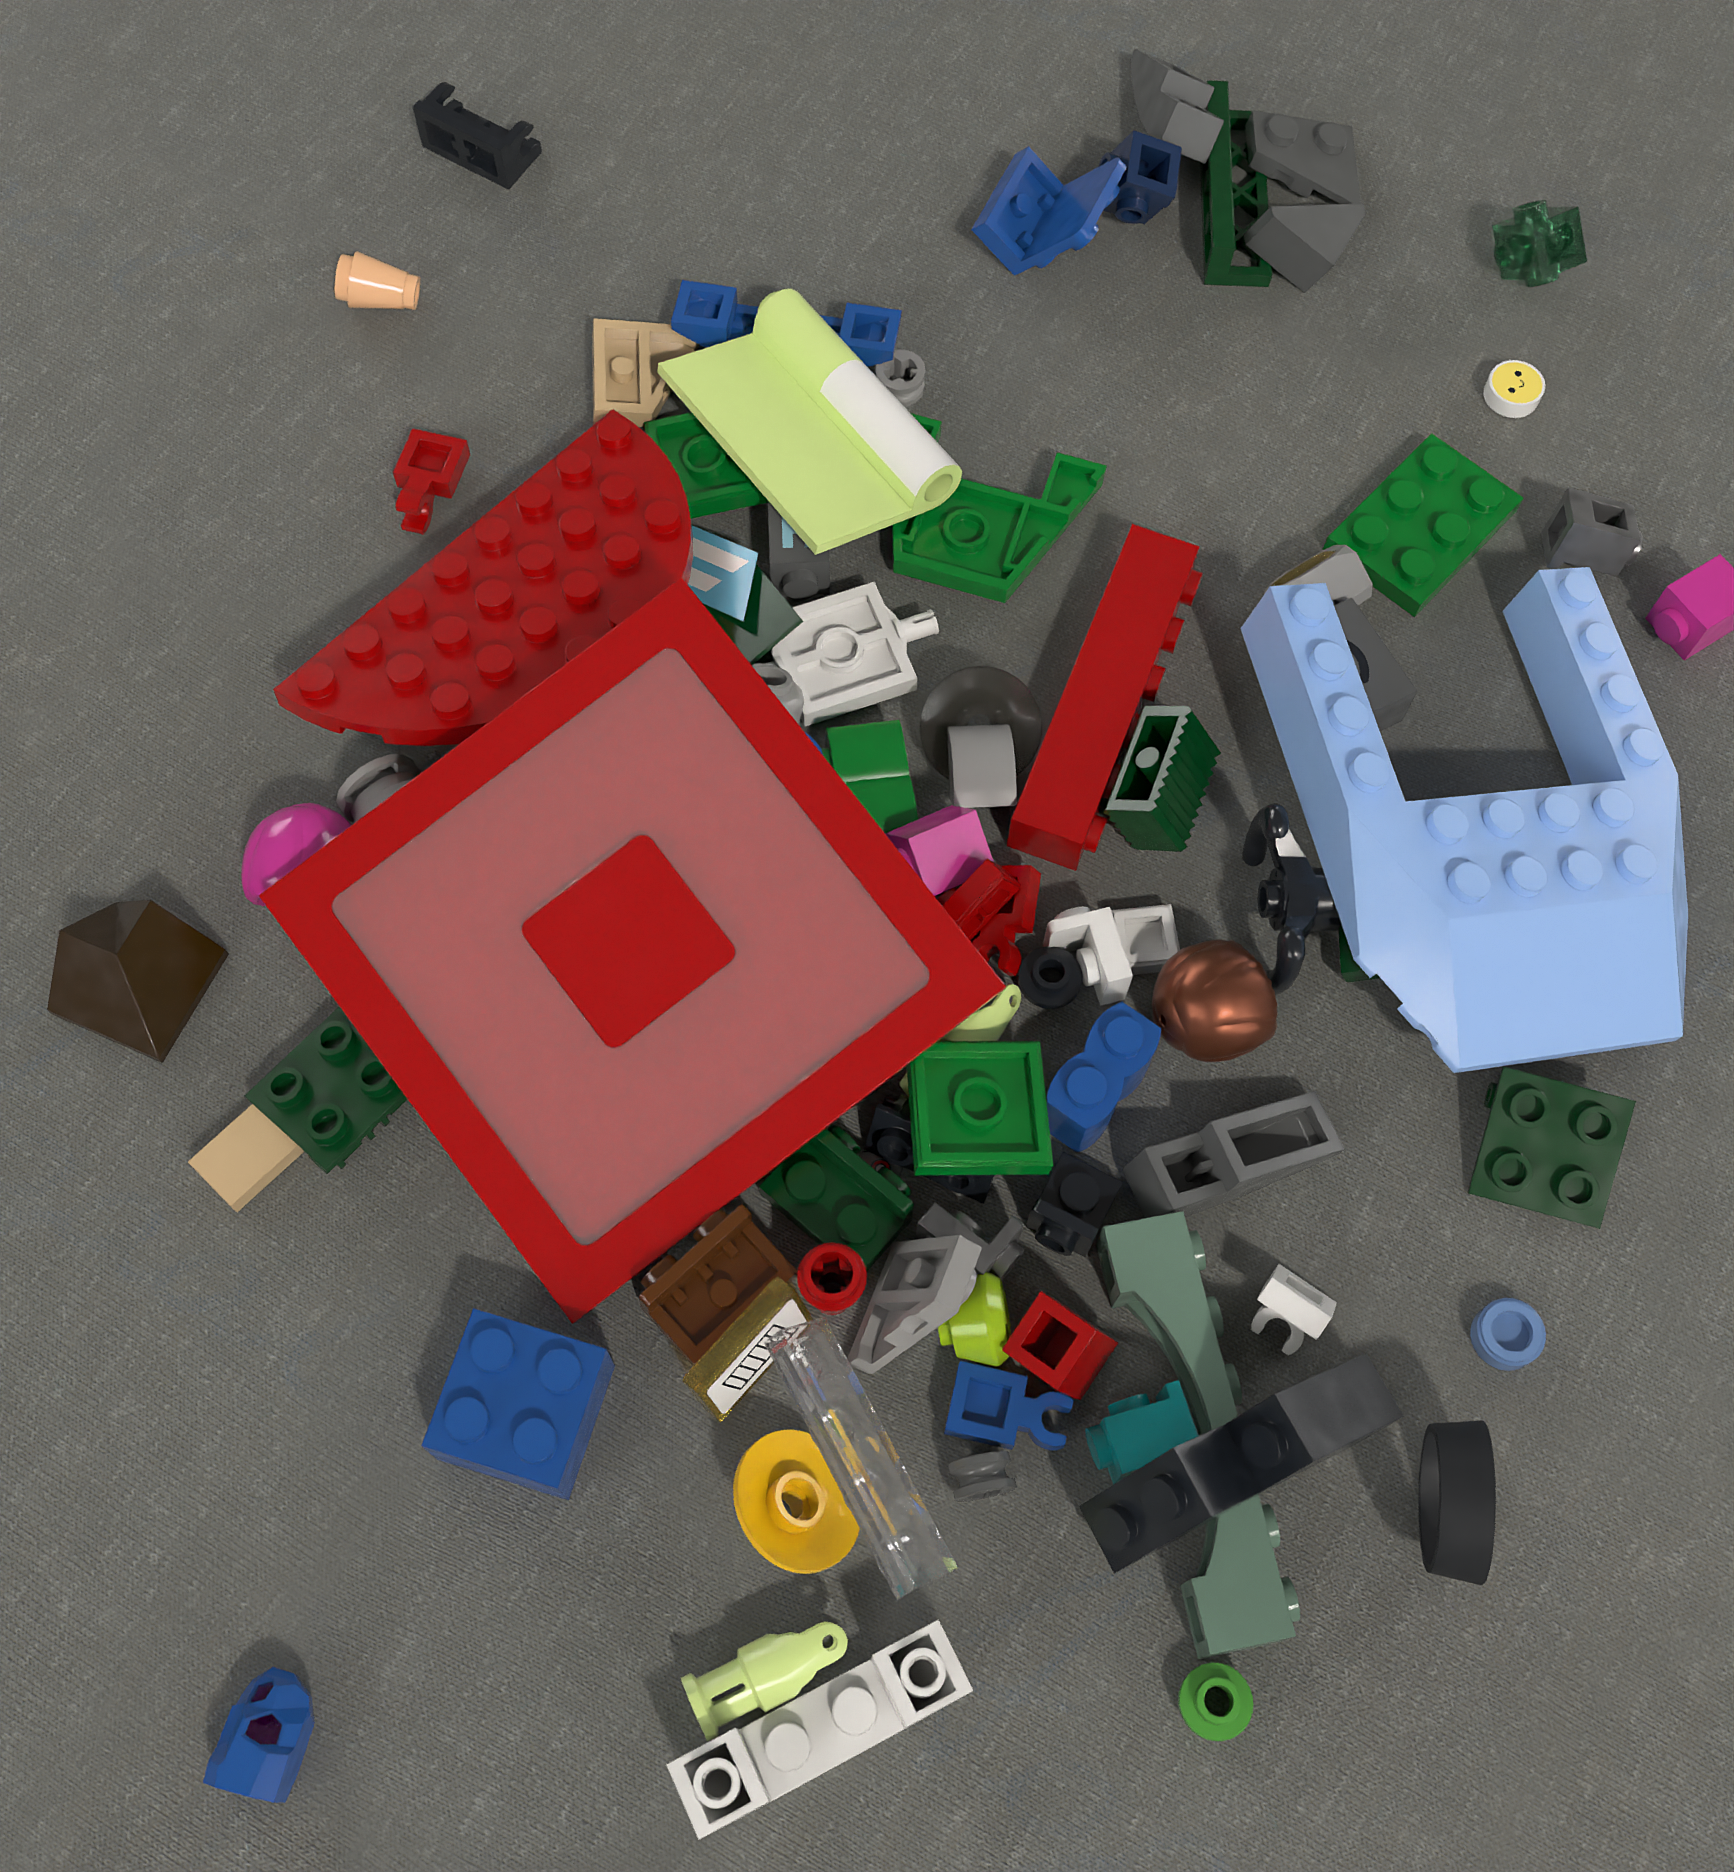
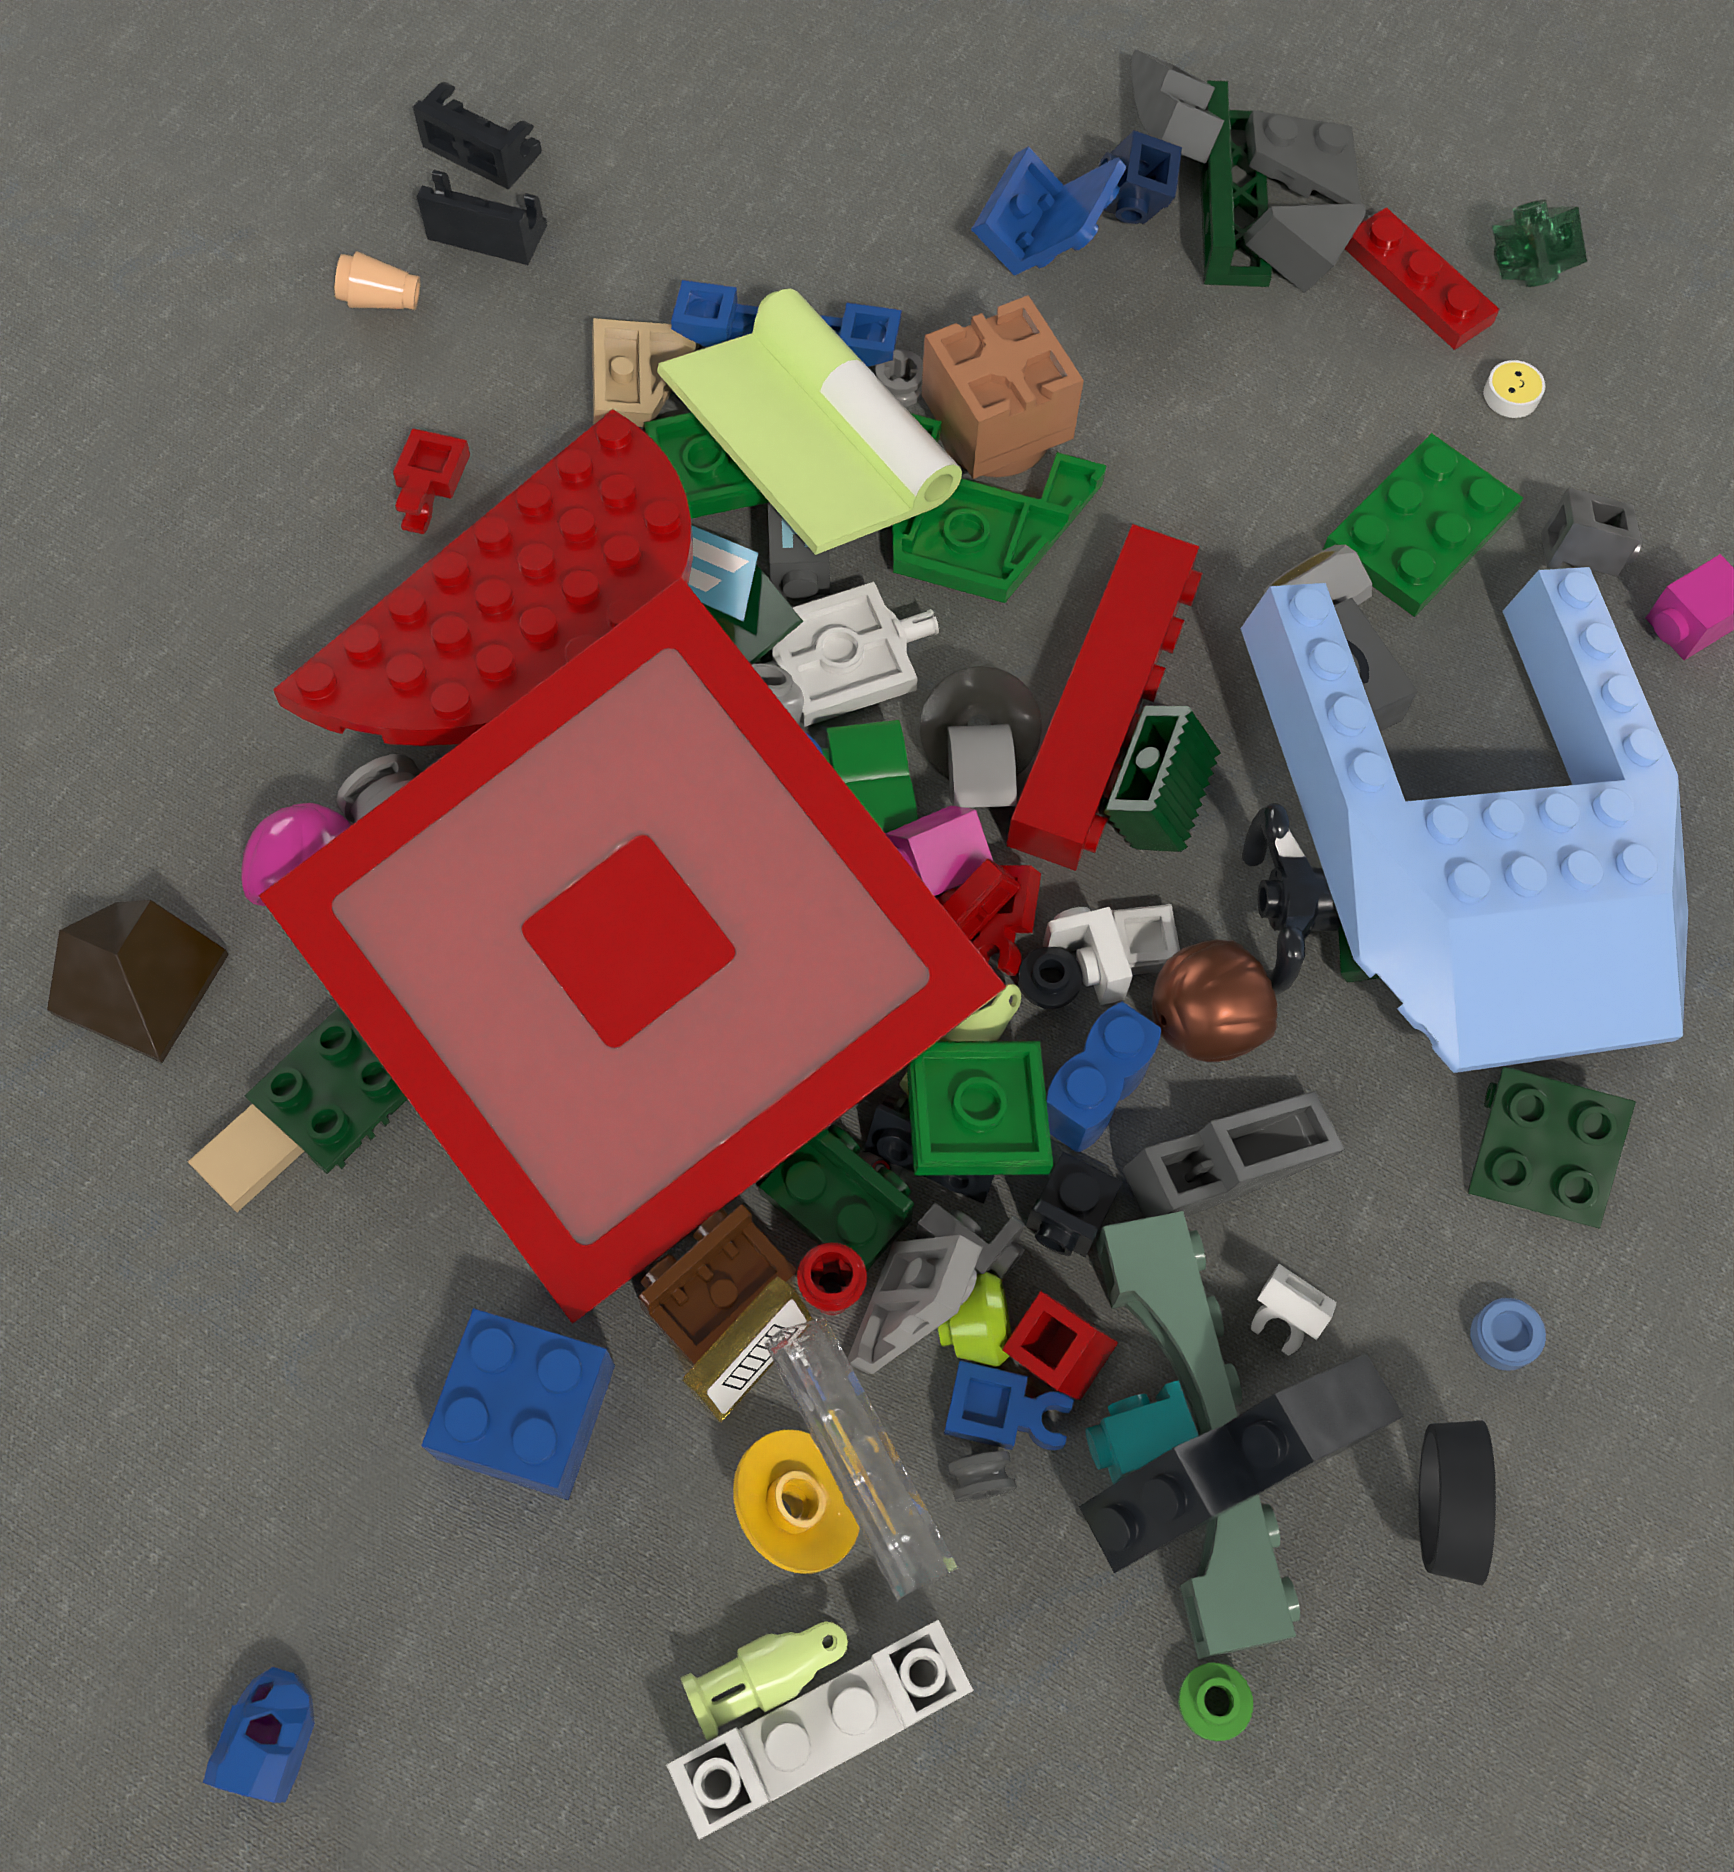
(481, 223): none -> black hinge
(1001, 390): none -> nougat piece
(1421, 278): none -> red plate

